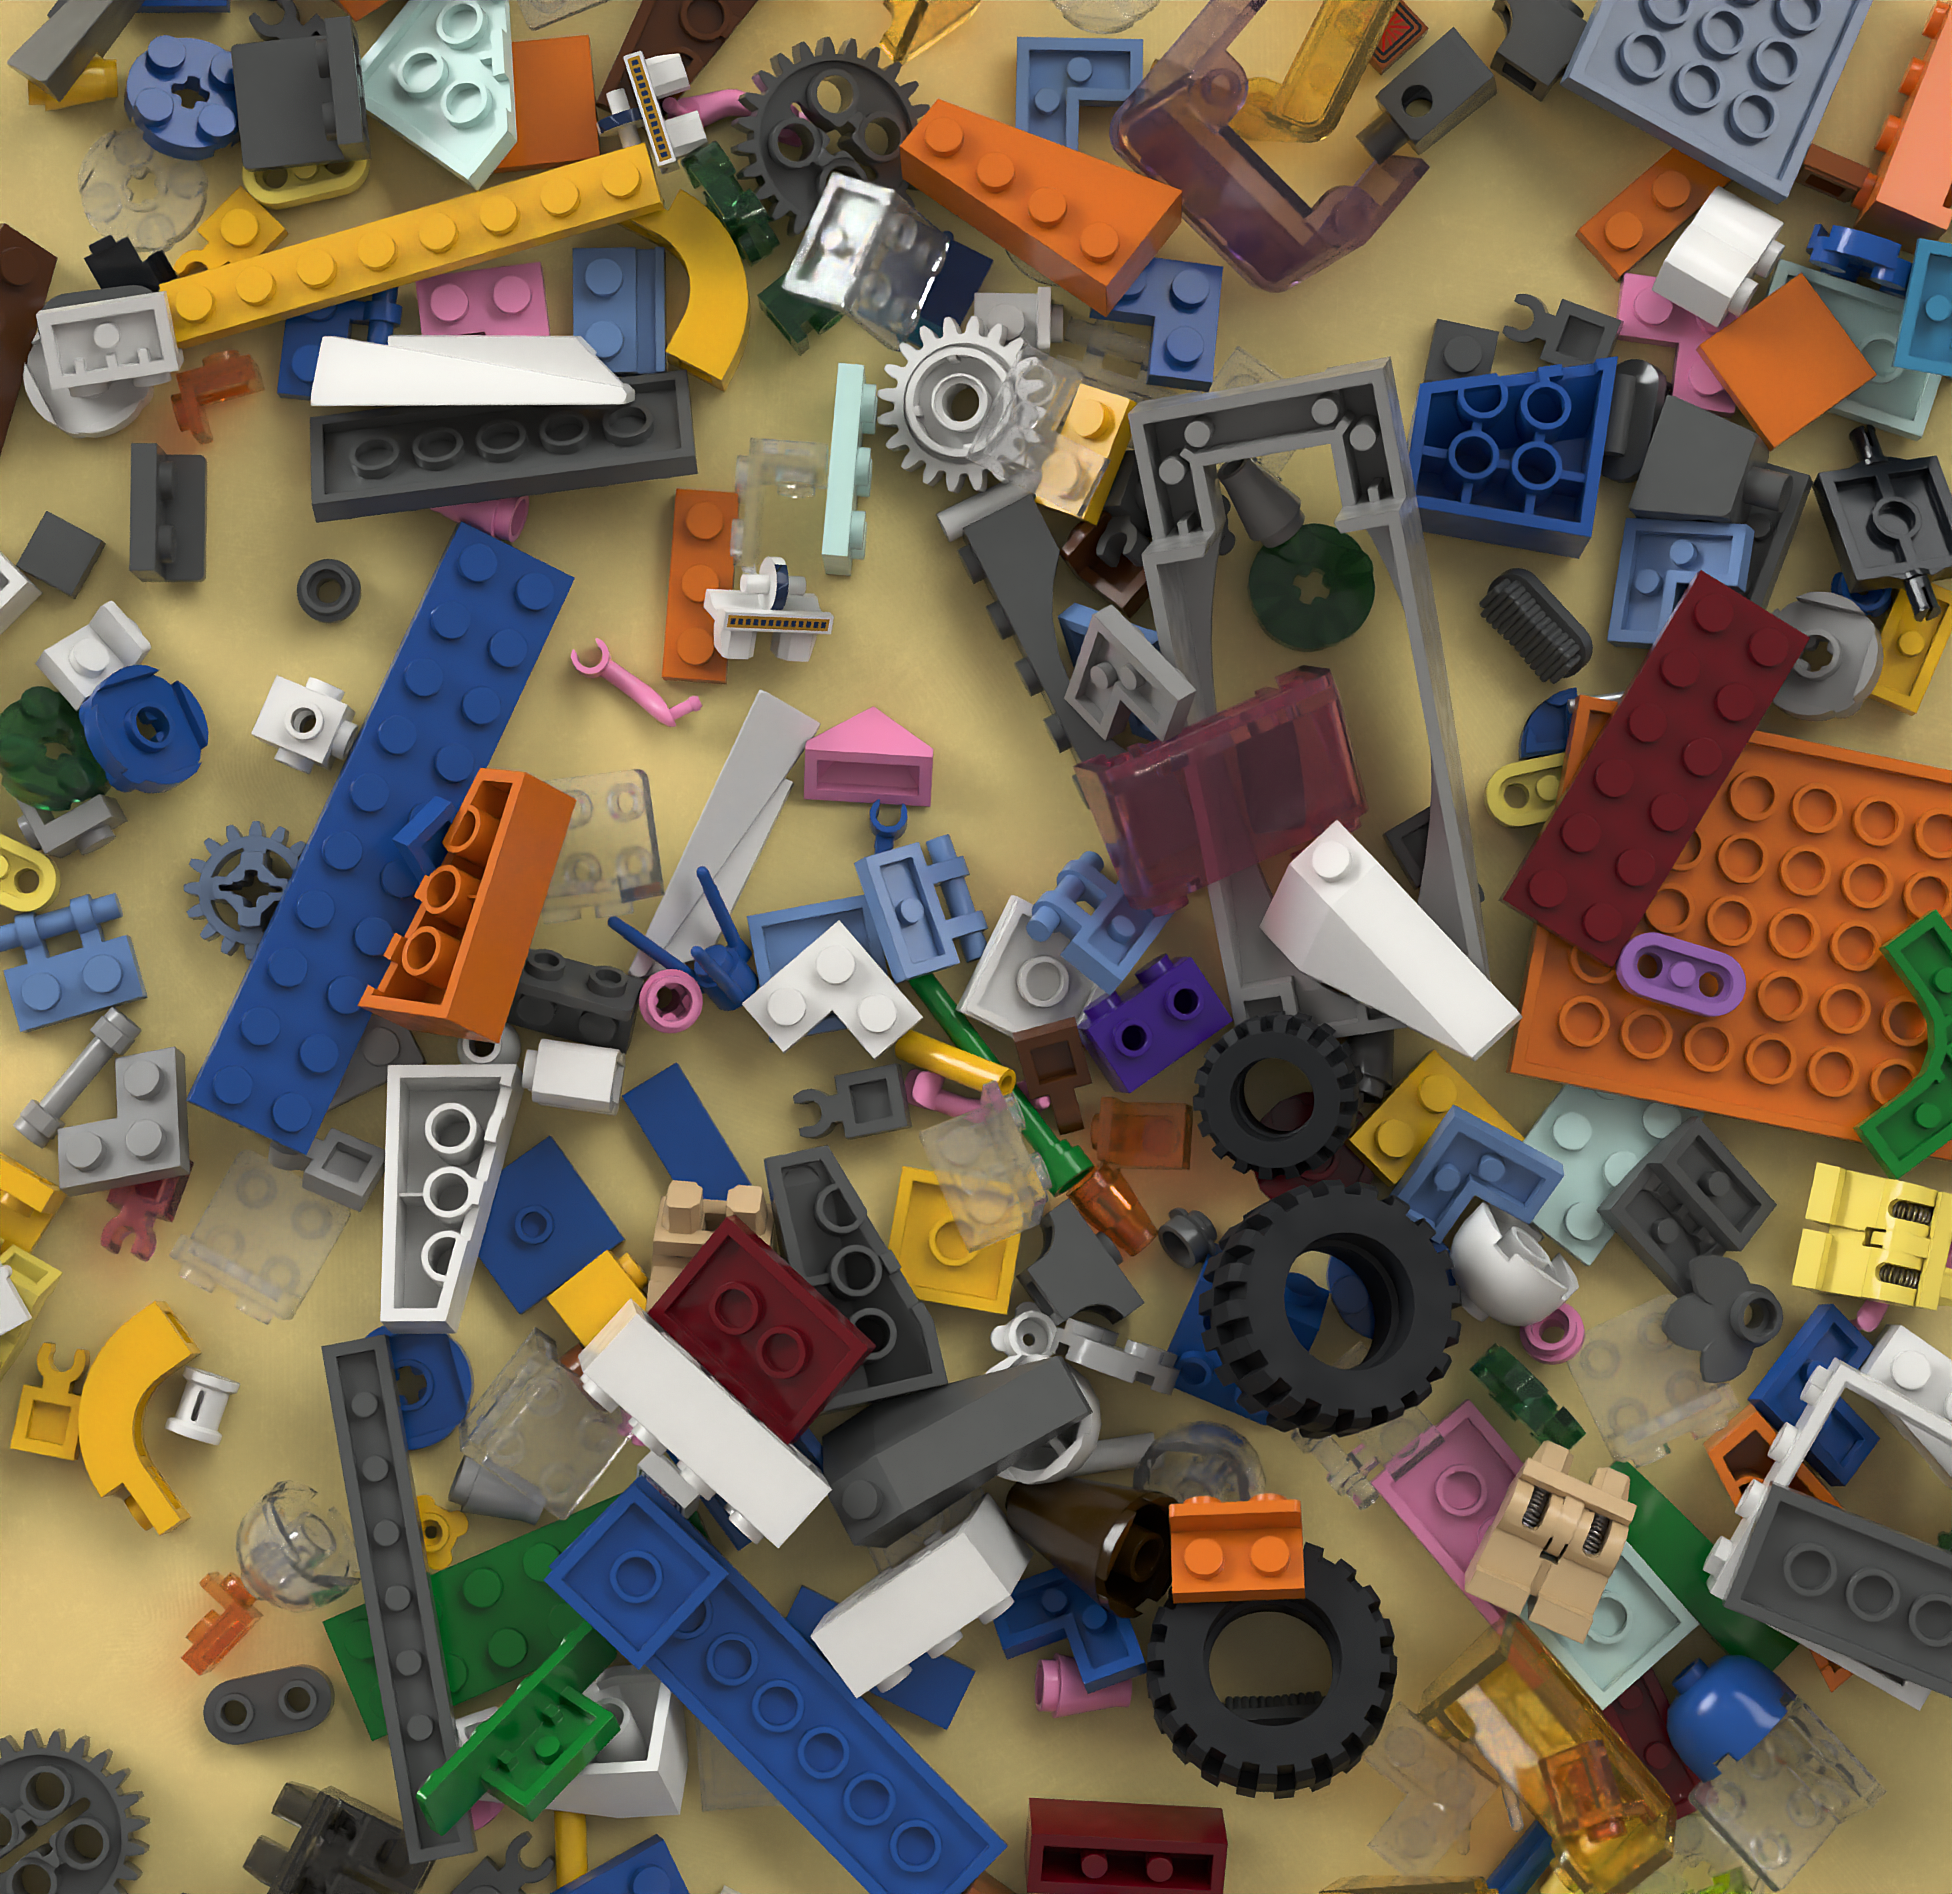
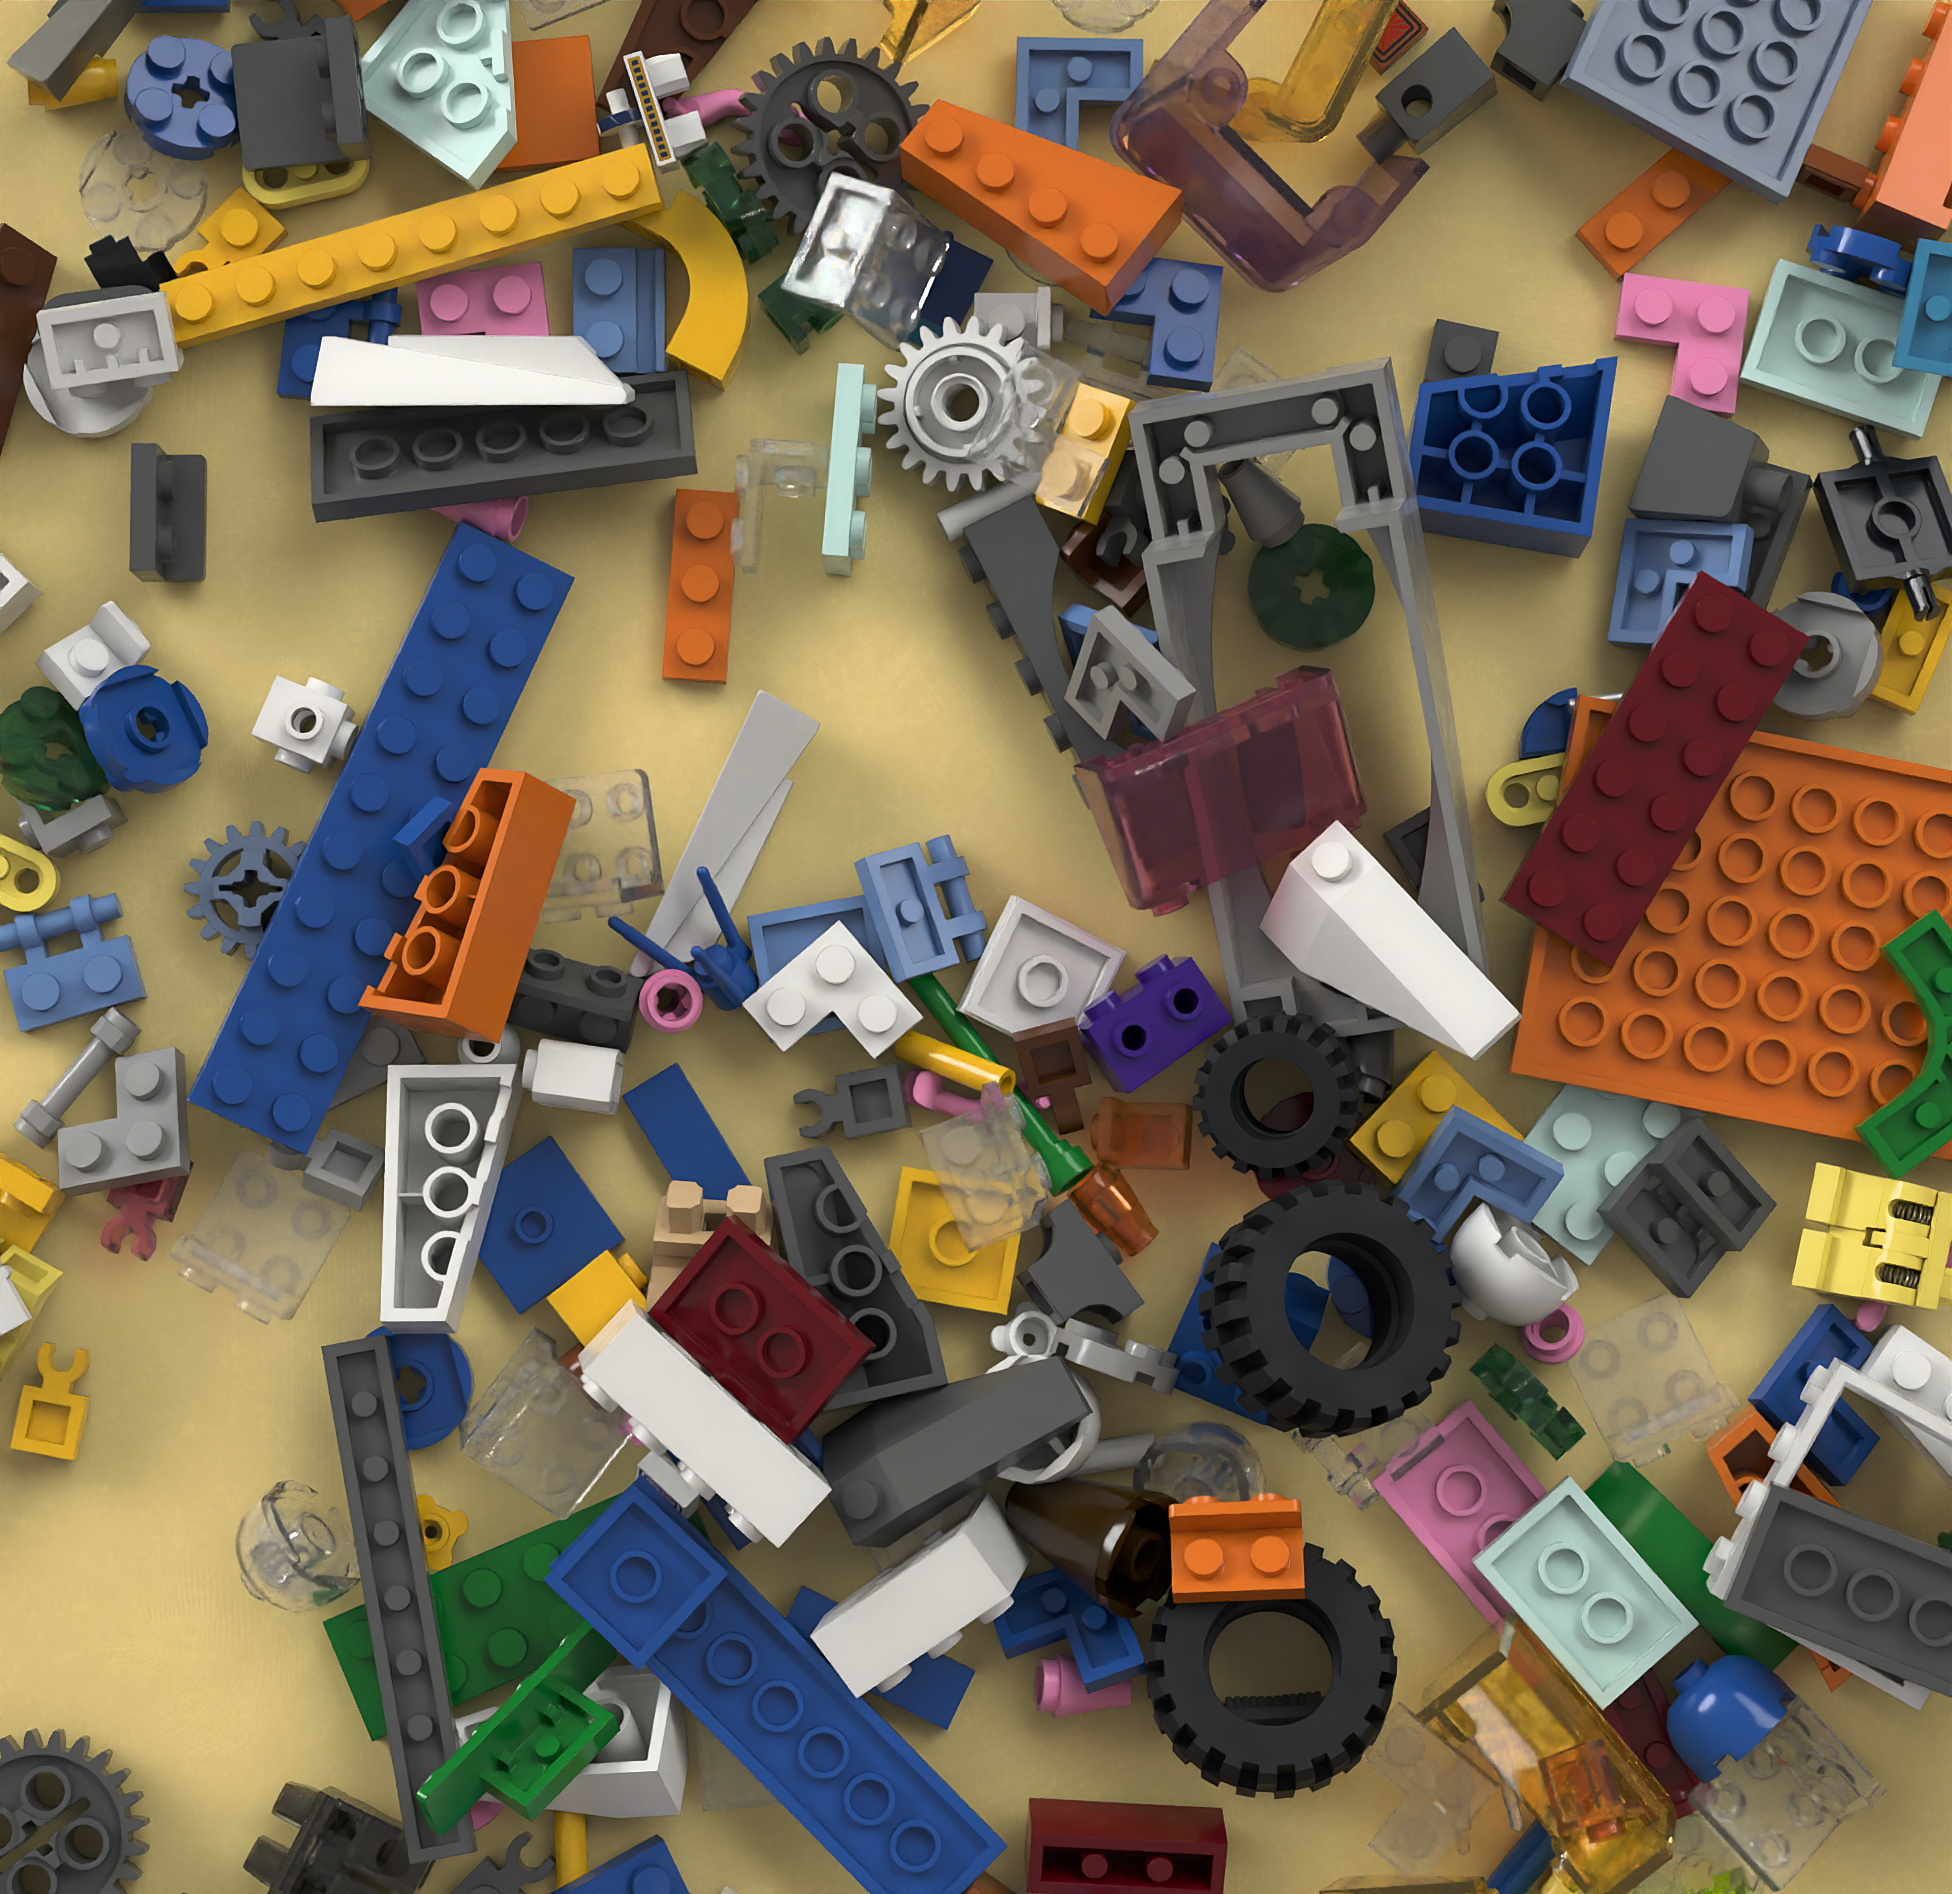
(60, 554): dark grey tile -> none
(114, 1408): yellow arch -> none
(202, 1405): white bush -> none
(216, 1634): clear orange bracket -> none
(220, 379): clear orange bracket -> none
(268, 1705): dark grey plate -> none
(314, 577): dark grey plate -> none
(487, 1495): light grey cone -> none
(635, 688): bright pink piece -> none
(767, 604): white hips -> none
(868, 761): bright pink slope -> none
(886, 834): blue hand -> none
(1108, 940): medium blue plate -> none
(1188, 1237): dark grey plate -> none
(1536, 625): dark grey piece -> none
(1570, 1520): tan hips -> none
(1572, 336): dark grey plate -> none
(1633, 416): dark grey piece -> none
(1678, 975): medium lavender plate -> none
(1714, 1317): dark grey plate -> none
(1719, 256): white brick -> none
(1786, 362): orange tile -> none

